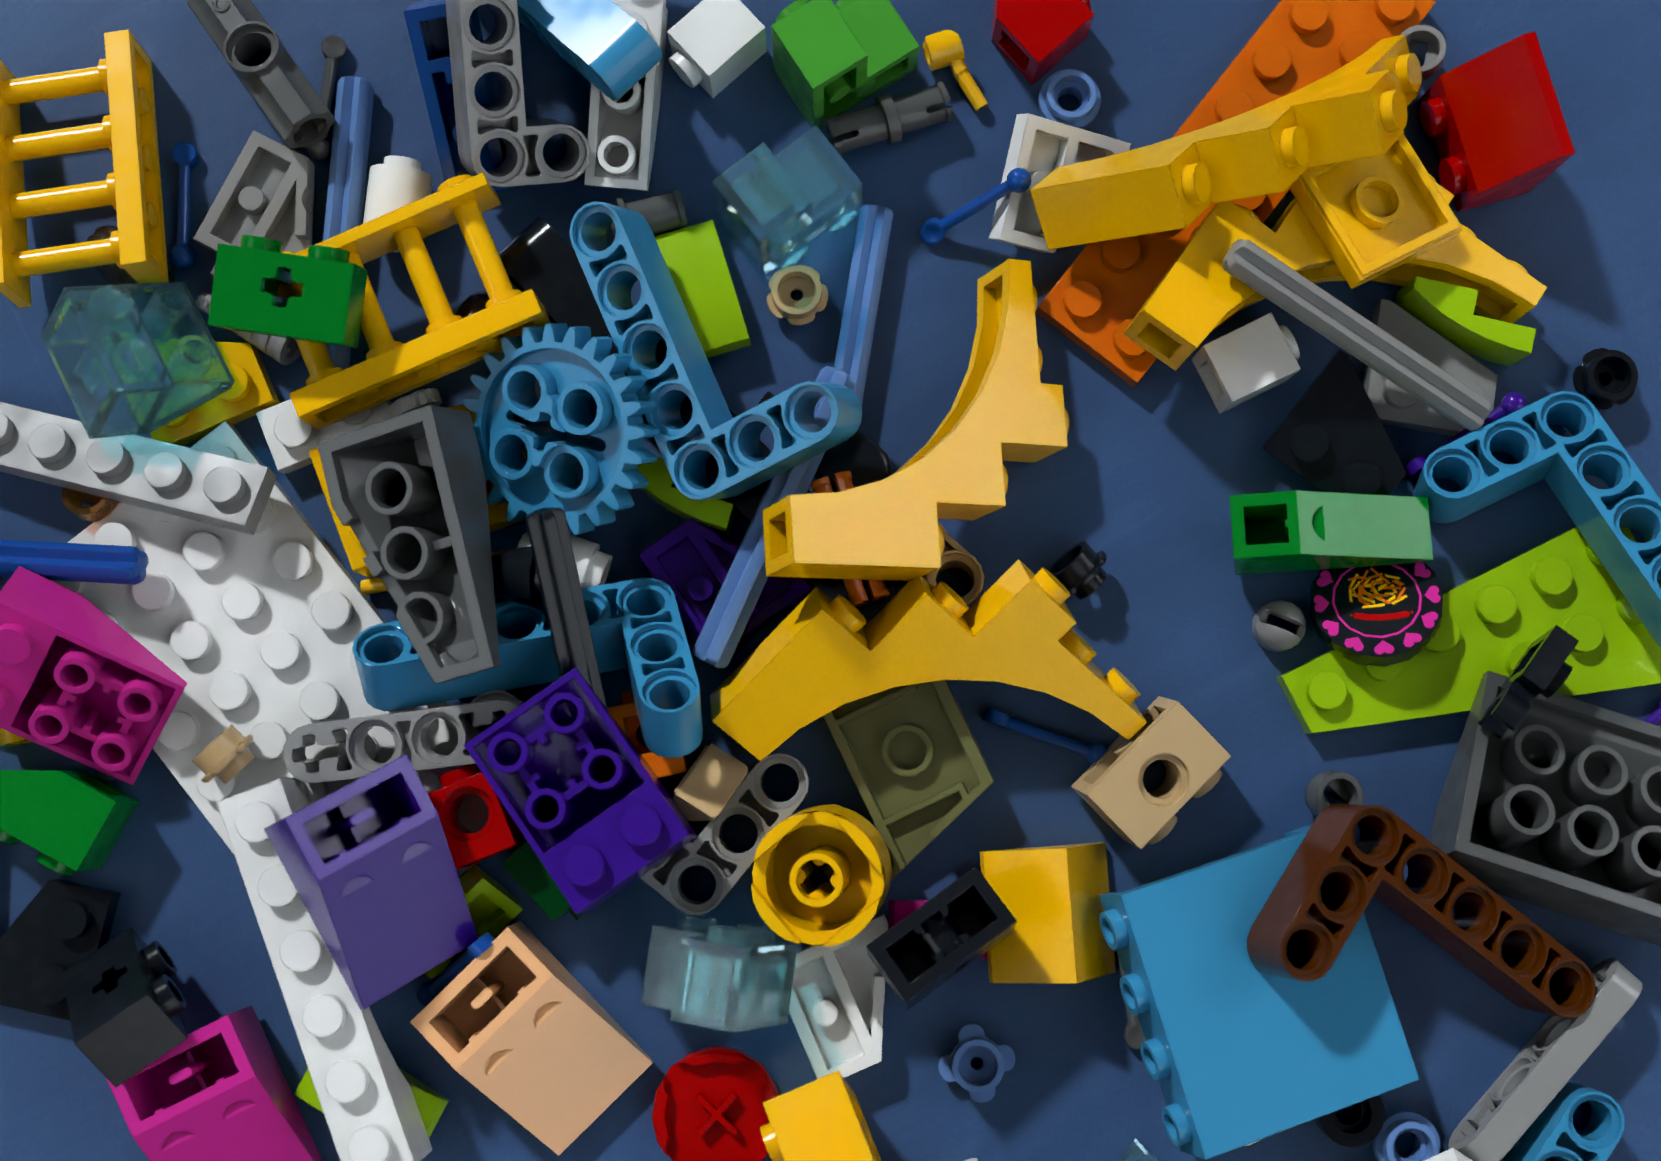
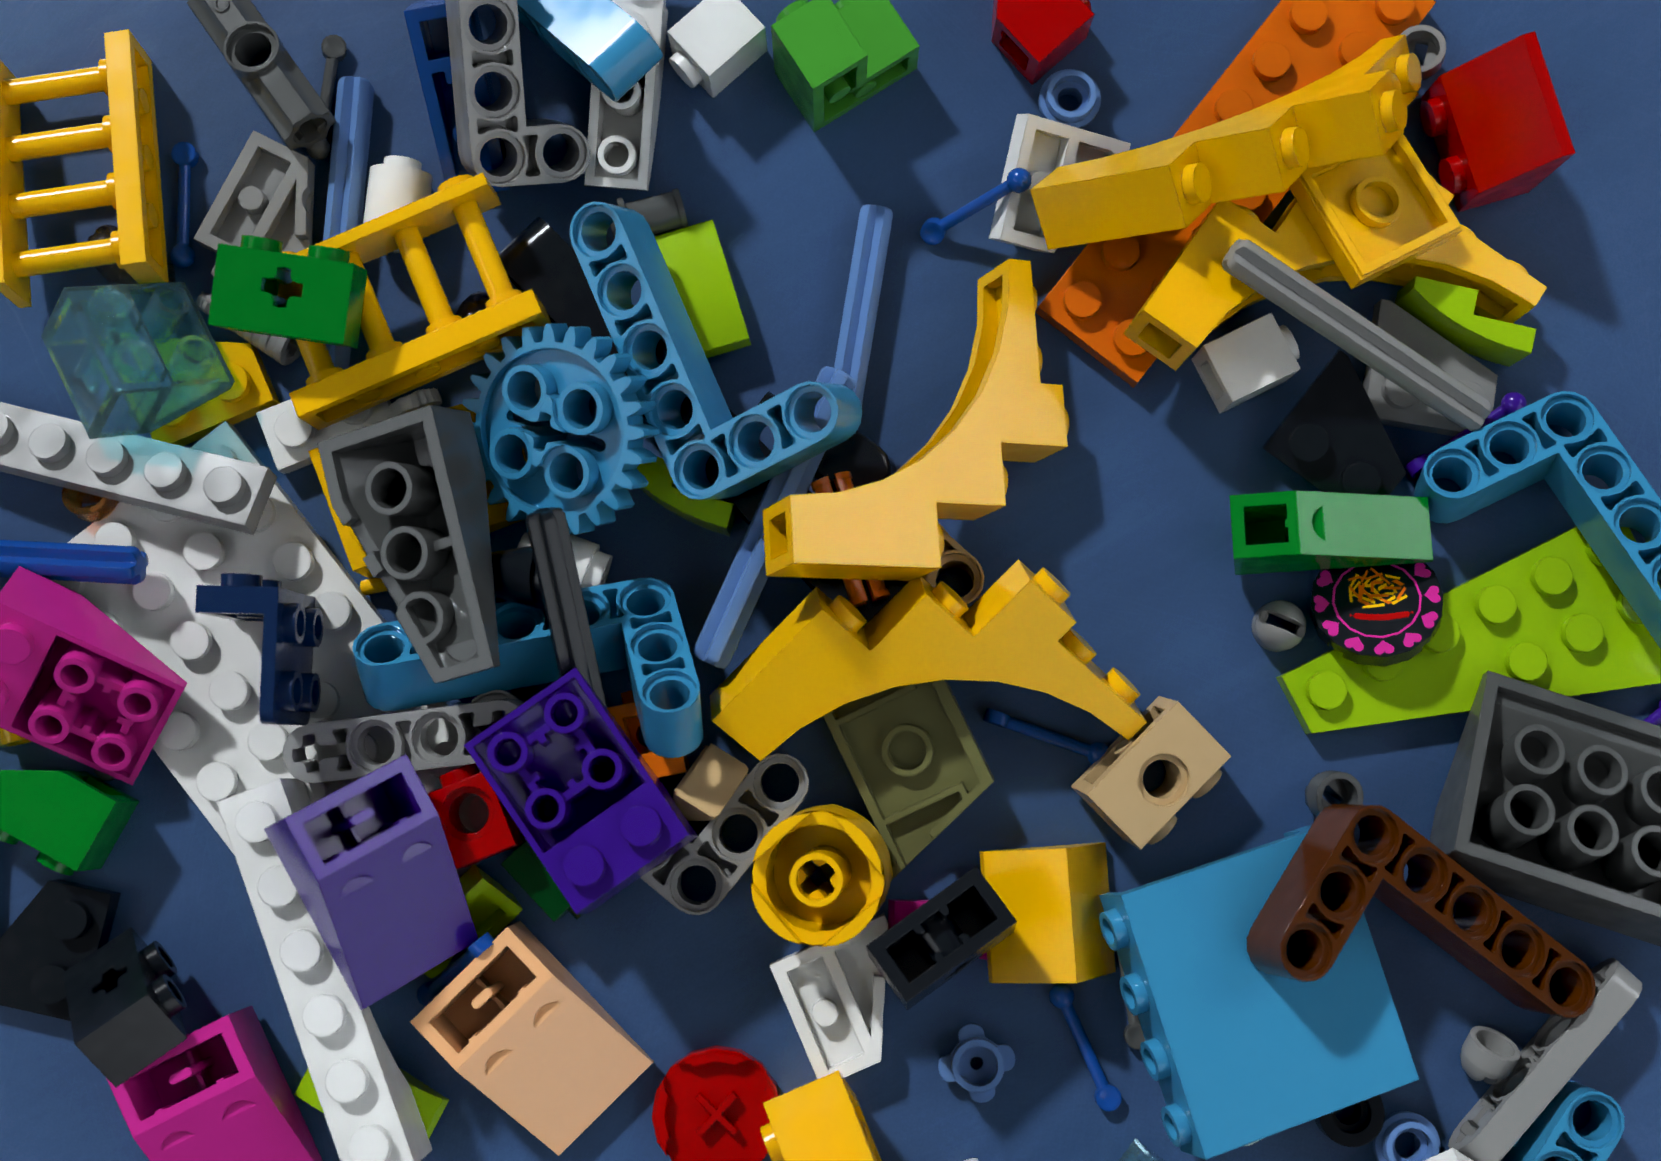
(224, 755): tan plate -> none
(289, 634): none -> dark blue bracket
(695, 566): dark purple wing -> none
(719, 974): clear light blue brick -> none
(787, 199): clear light blue brick -> none
(791, 279): tan plate -> none
(889, 118): dark grey pin -> none
(945, 50): yellow hand -> none
(1080, 570): black plate -> none
(1106, 1094): none -> blue hinge
(1488, 1055): none -> light grey hinge
(1538, 671): black plate -> none
(1621, 374): black plate -> none

